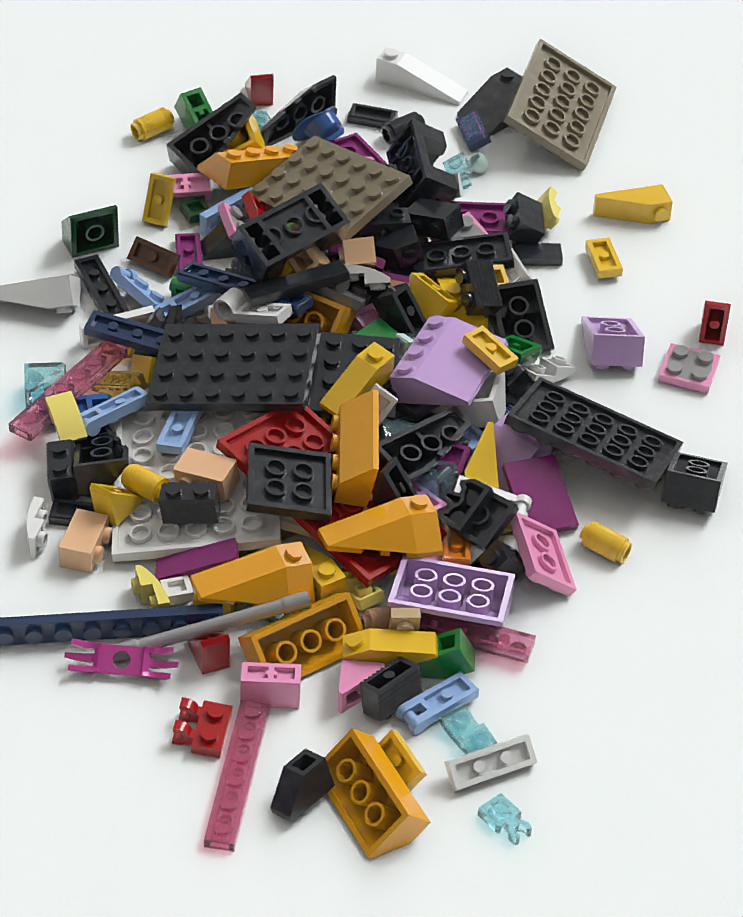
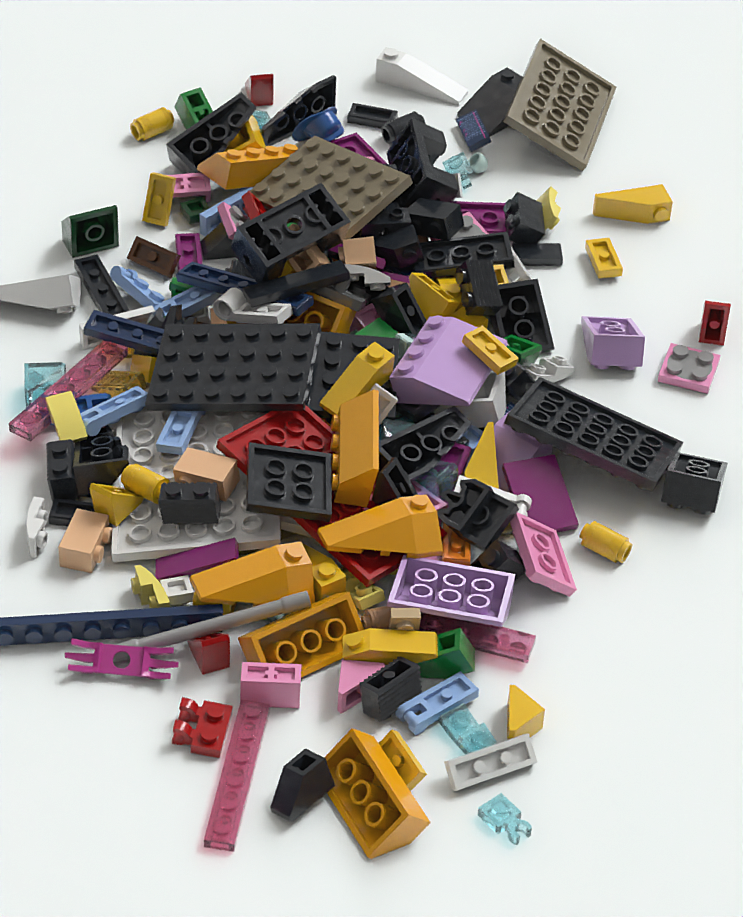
(523, 714): none -> yellow slope

